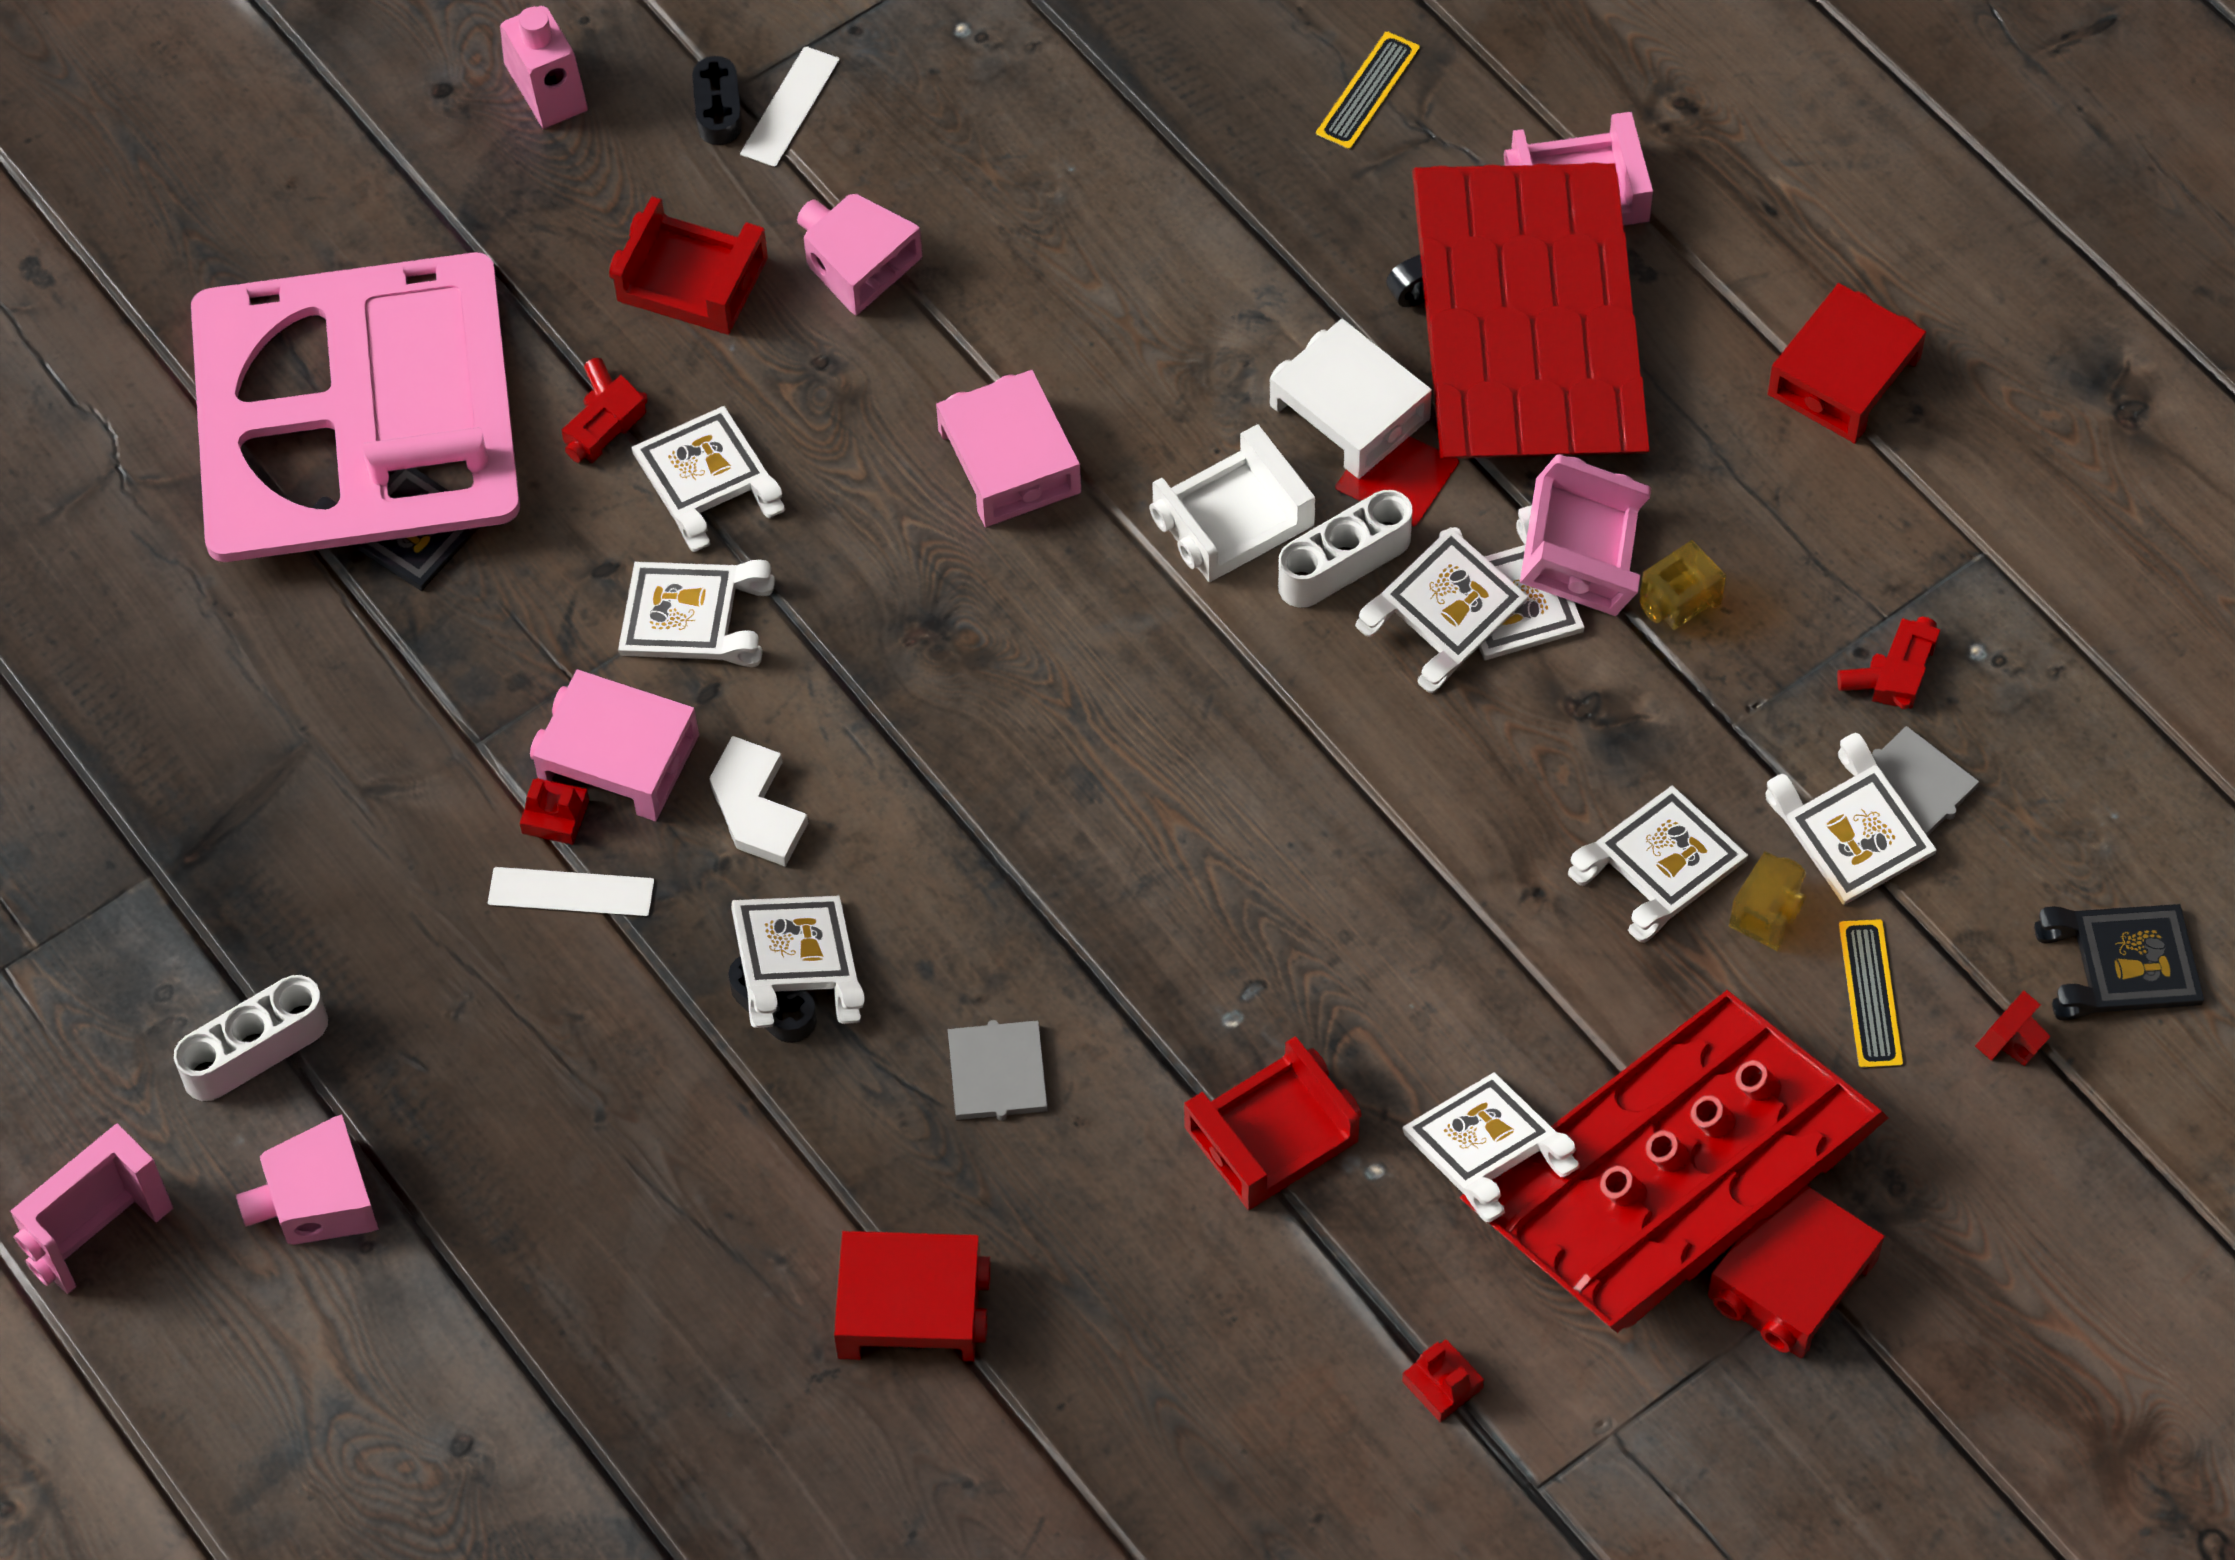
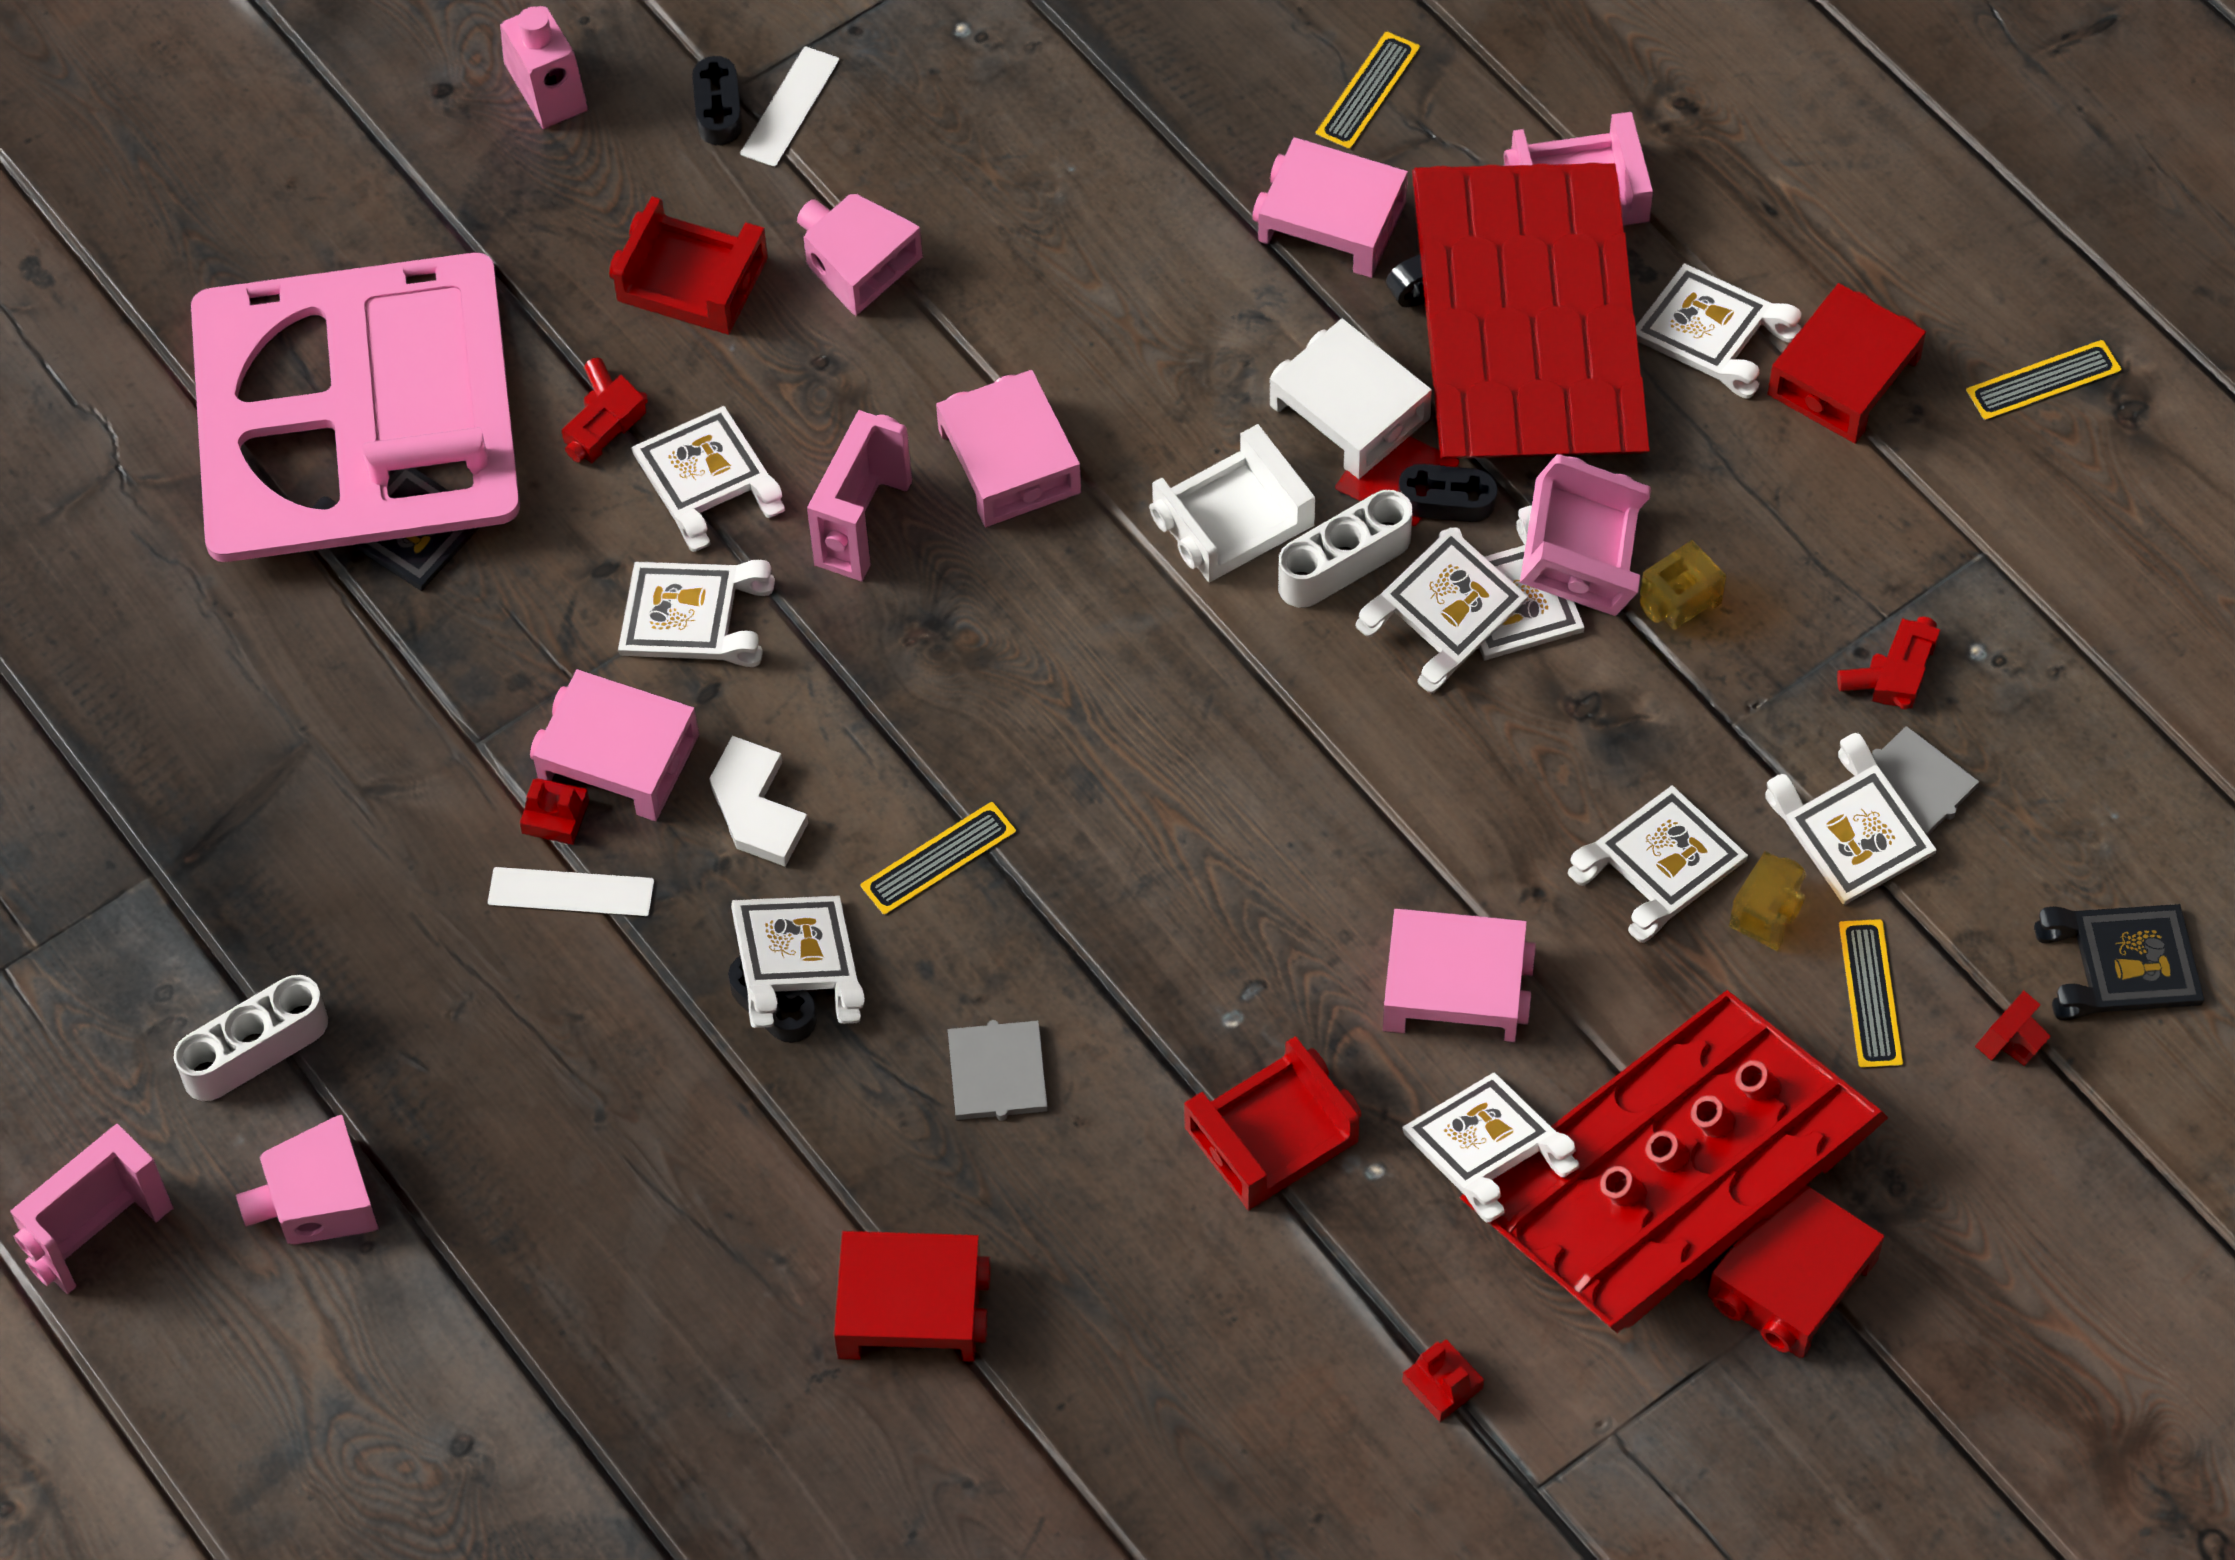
(868, 456): none -> bright pink panel
(938, 858): none -> sticker
(1333, 201): none -> bright pink panel
(1448, 492): none -> black beam
(1457, 971): none -> bright pink panel
(1710, 324): none -> white flag
(2043, 379): none -> sticker

